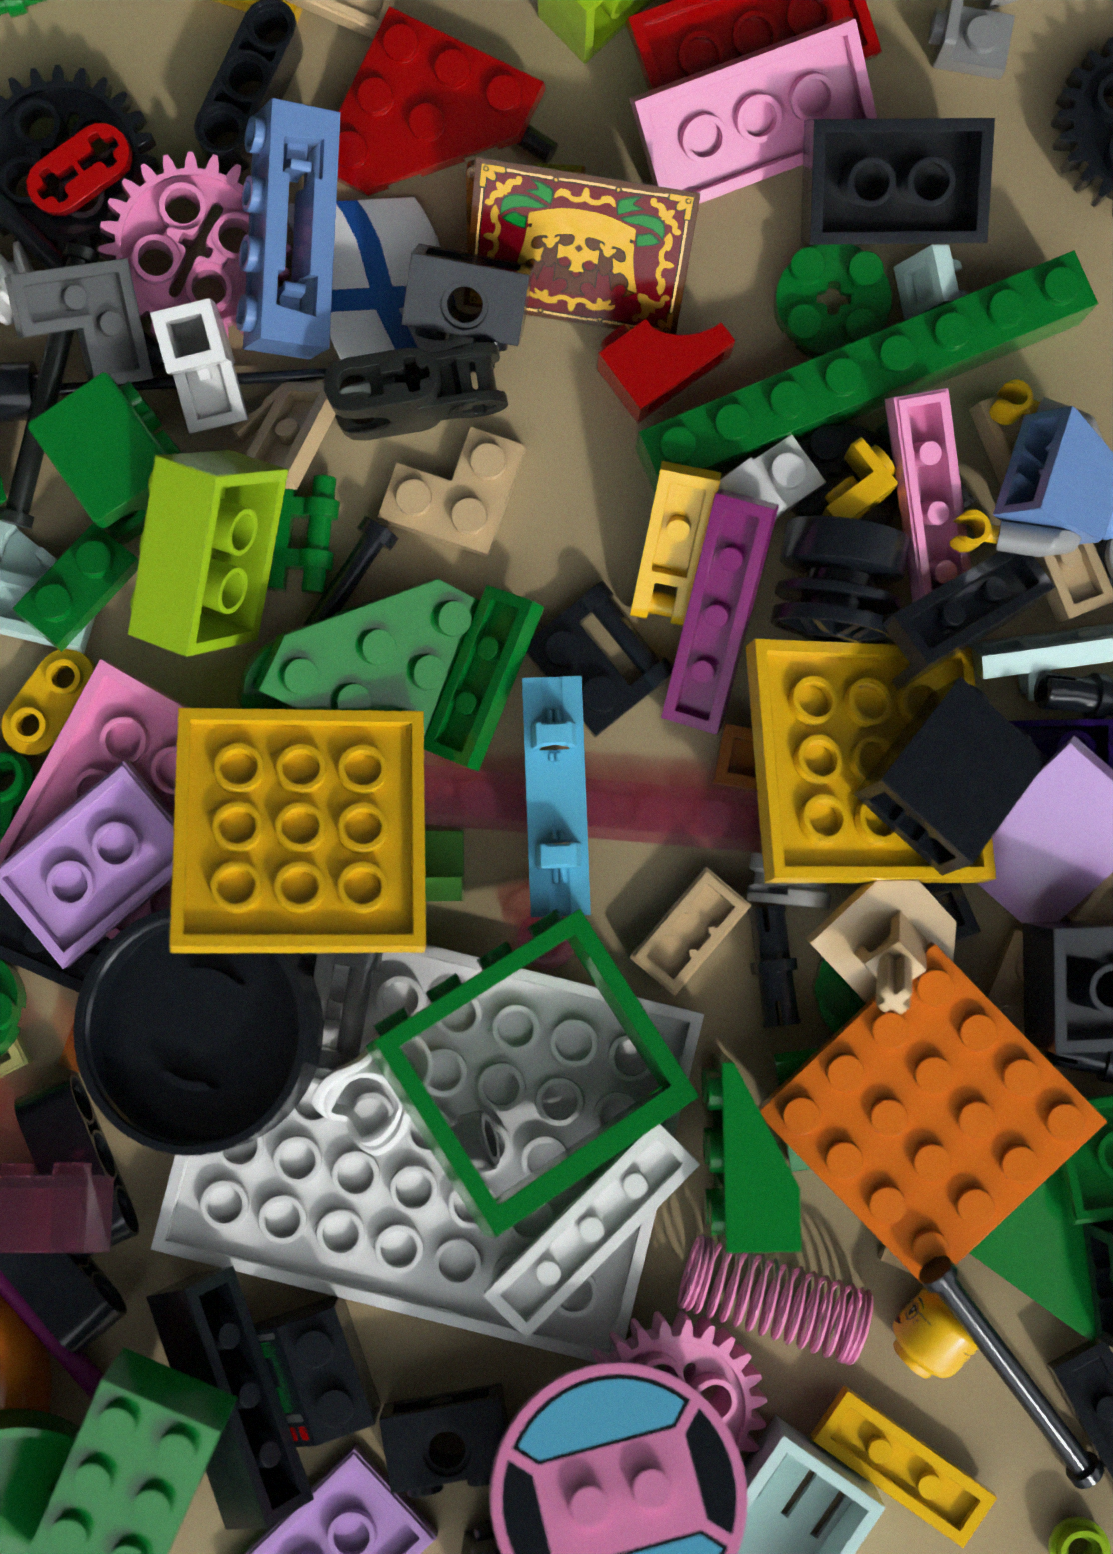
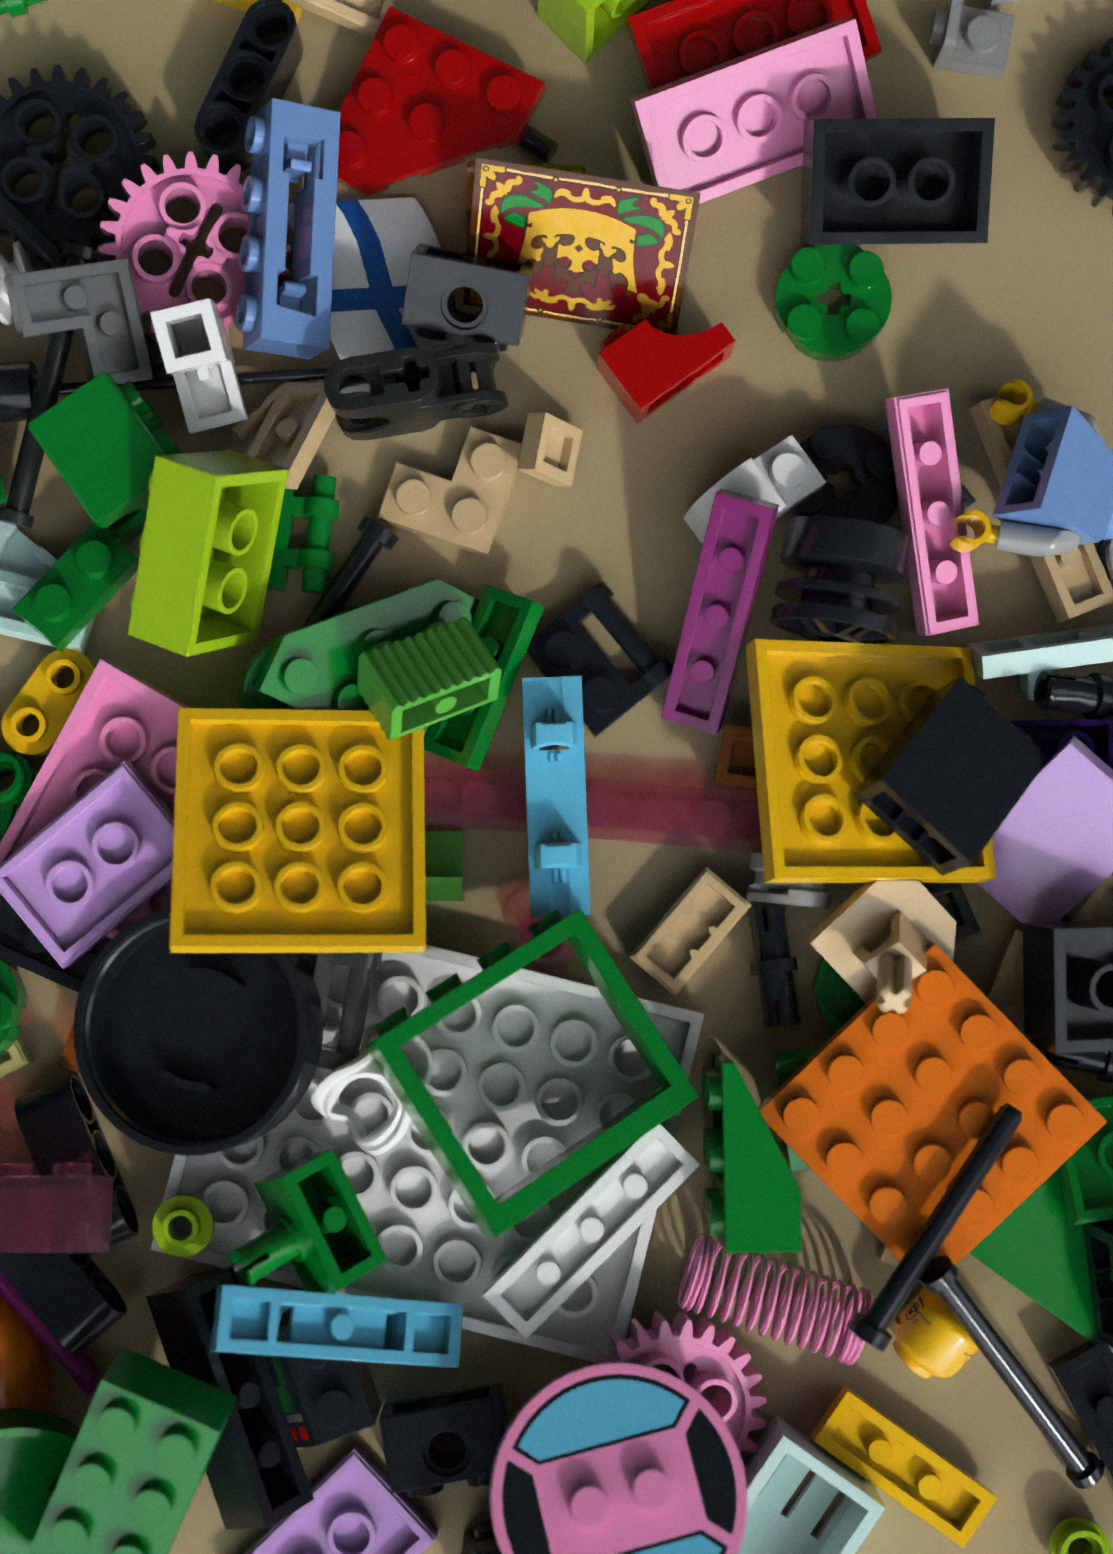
(69, 158): red beam -> none
(199, 1215): none -> lime plate
(314, 1226): none -> green brick
(337, 1327): none -> medium azure hinge
(427, 677): none -> bright green brick
(478, 1140): light grey tile -> none
(549, 449): none -> tan plate
(674, 540): yellow plate -> none
(856, 498): yellow bracket -> none
(874, 368): green brick -> none
(874, 1324): none -> black bar
(927, 280): light aqua tile -> none
(965, 611): black panel -> none

